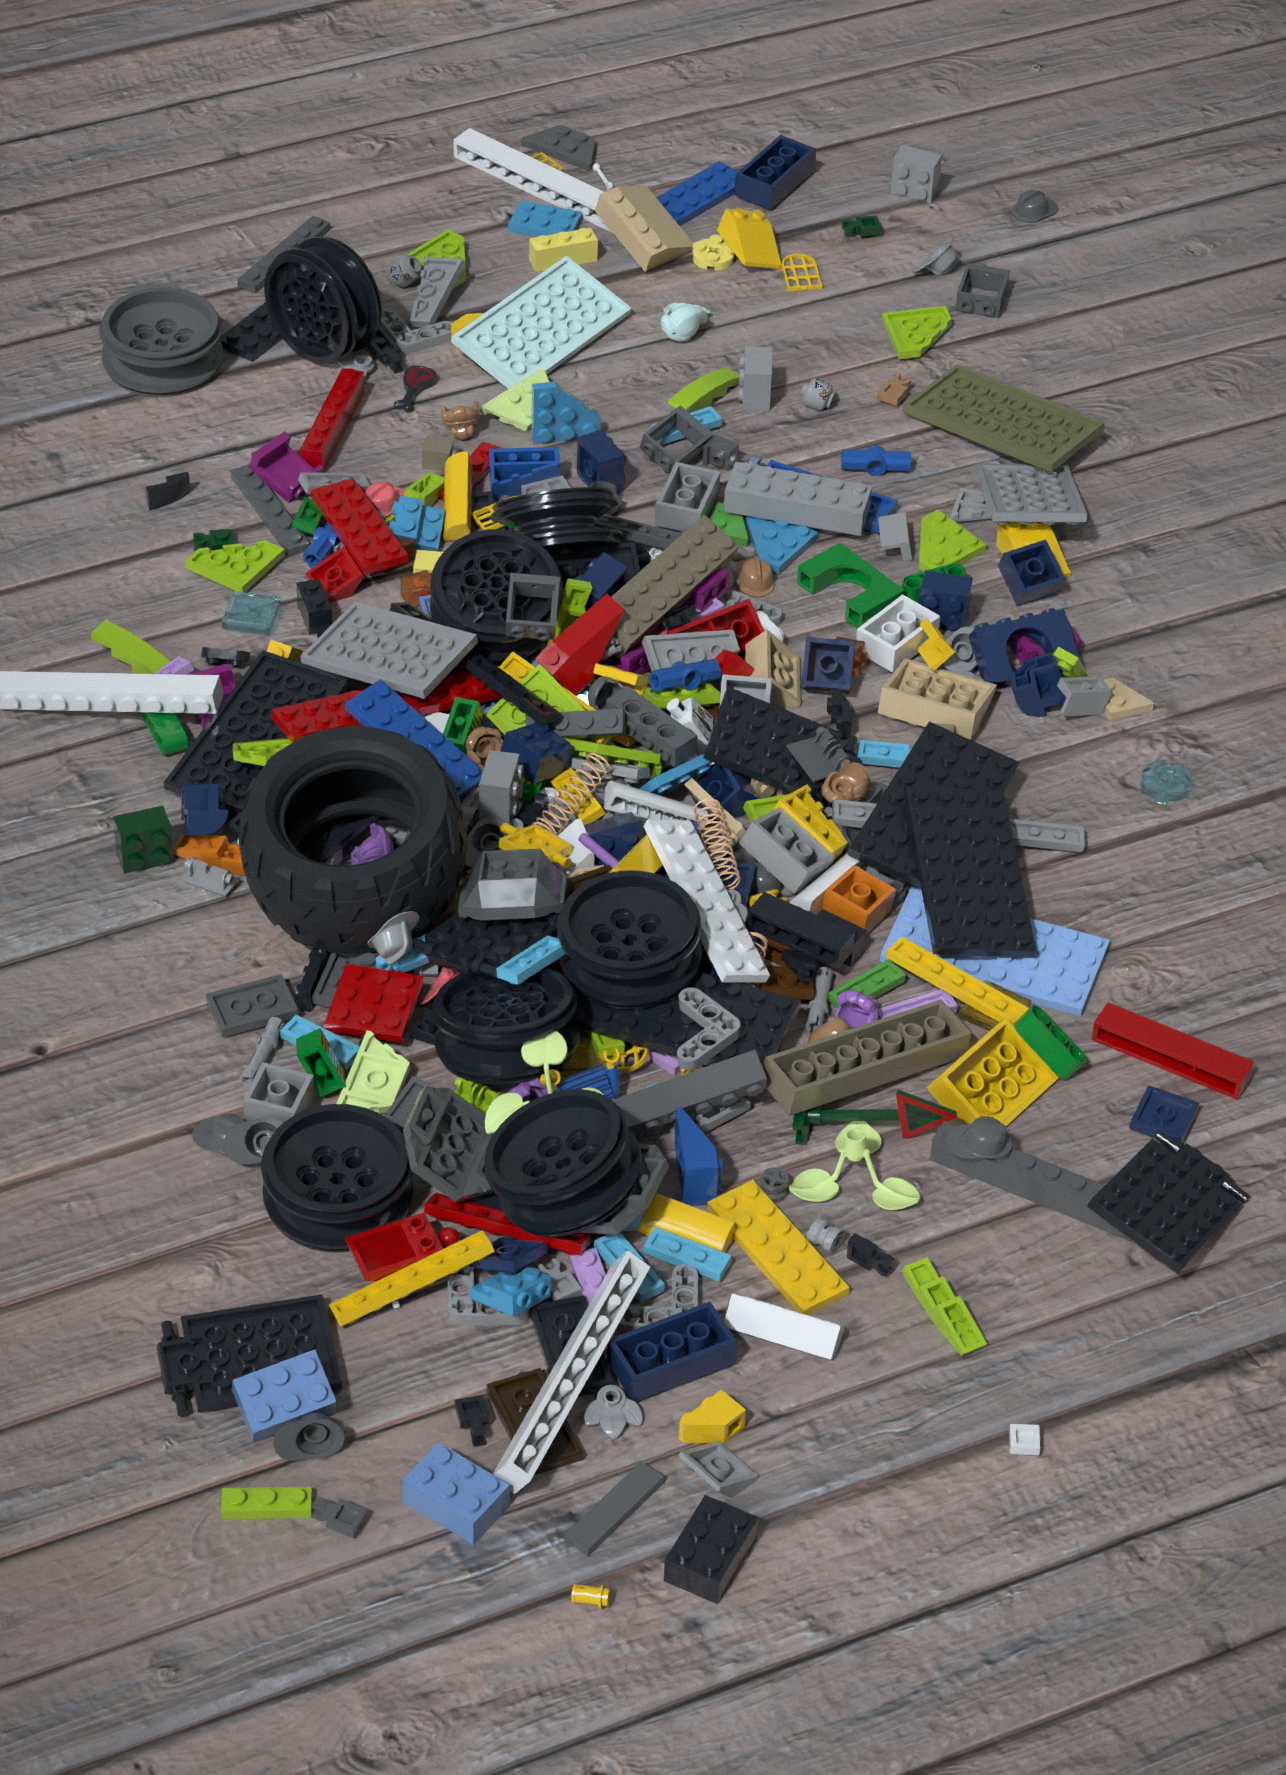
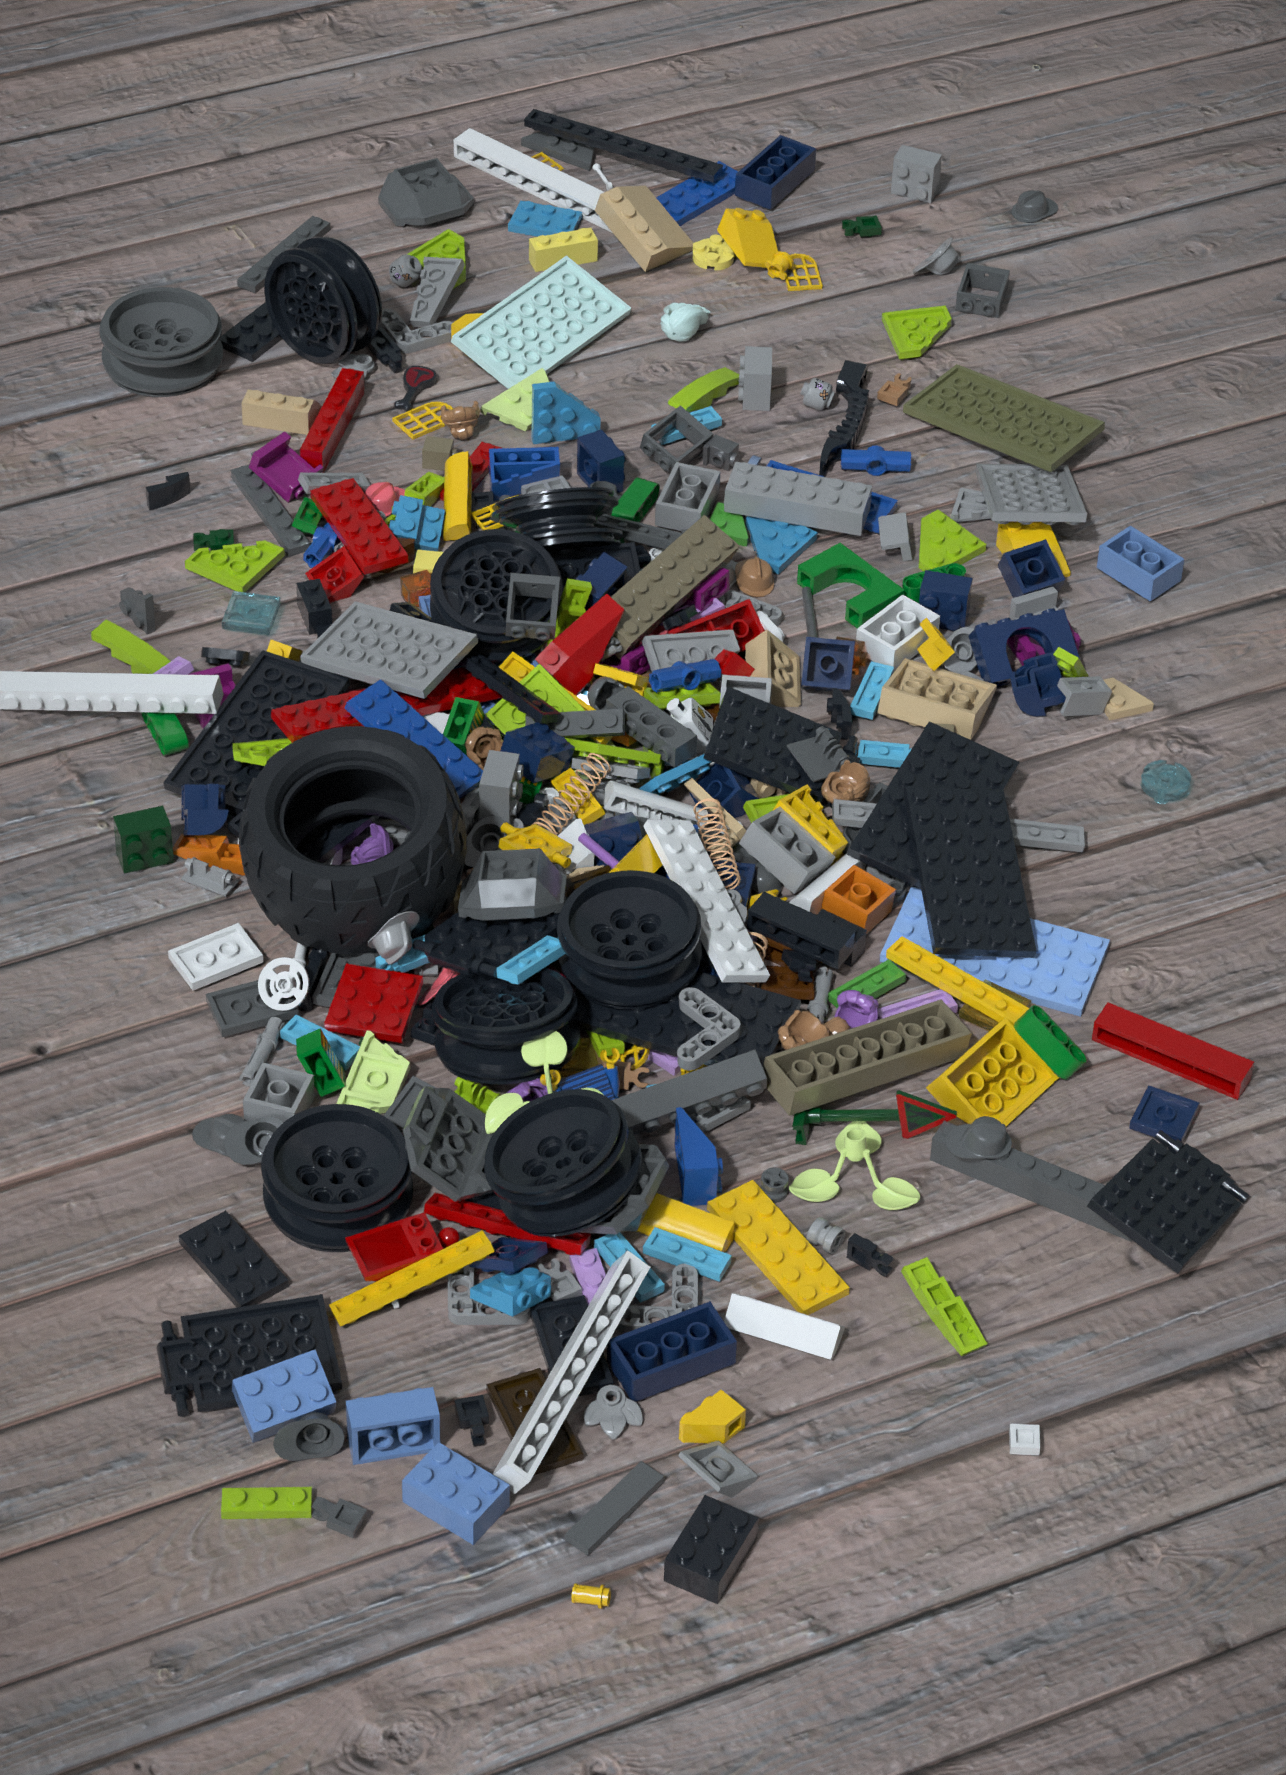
(138, 608): none -> dark grey wing
(215, 956): none -> white plate
(233, 1261): none -> black plate
(279, 411): none -> tan slope
(285, 981): none -> white dish
(392, 1425): none -> medium blue brick
(417, 419): none -> yellow window
(423, 194): none -> dark grey piece
(623, 145): none -> black plate
(627, 1075): none -> medium nougat plate
(637, 500): none -> green beam
(779, 264): none -> yellow brick
(801, 1029): none -> medium nougat hair
(809, 612): none -> flat silver bar
(850, 387): none -> black piece
(869, 692): none -> medium azure plate
(1033, 603): none -> light grey panel
(1140, 563): none -> medium blue brick

